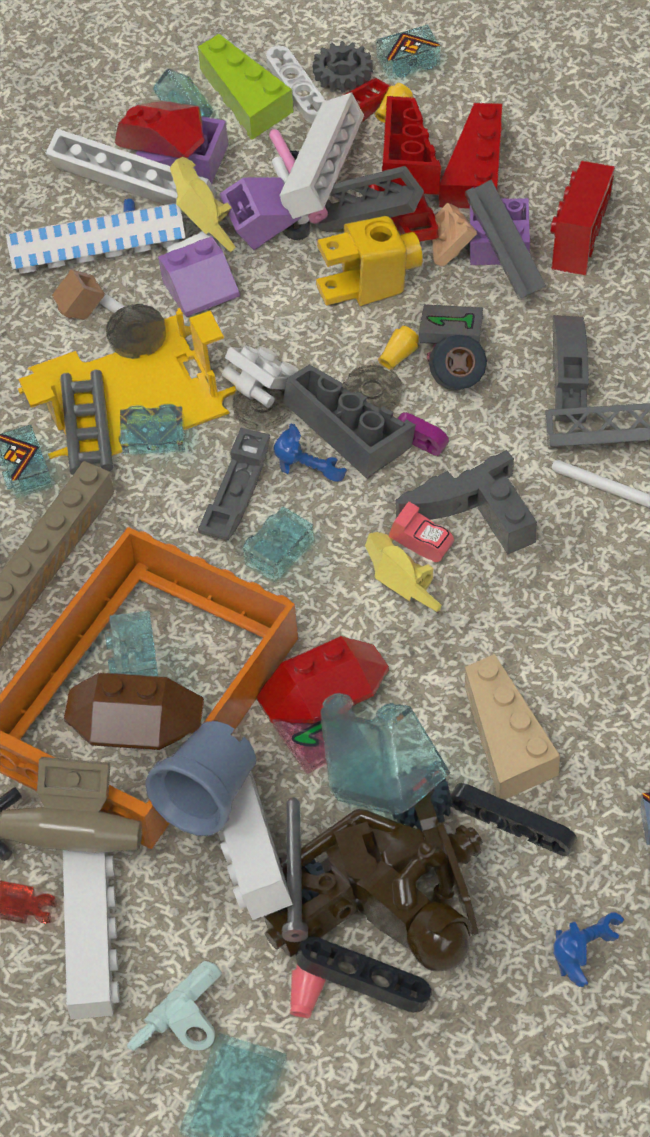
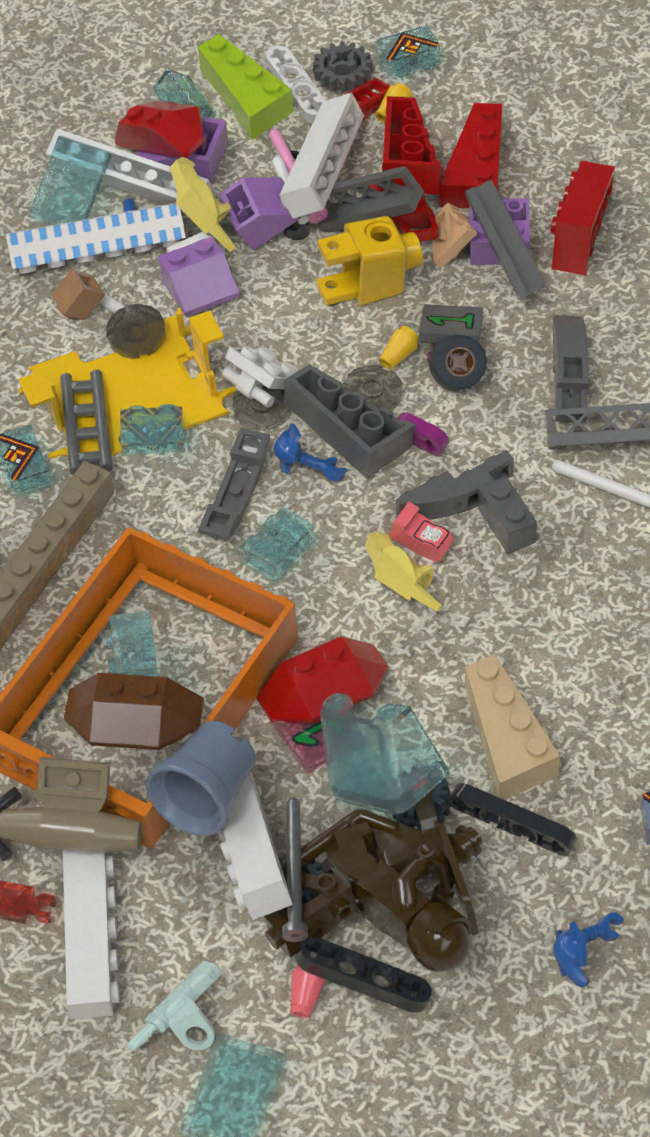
(69, 183): none -> clear light blue tile

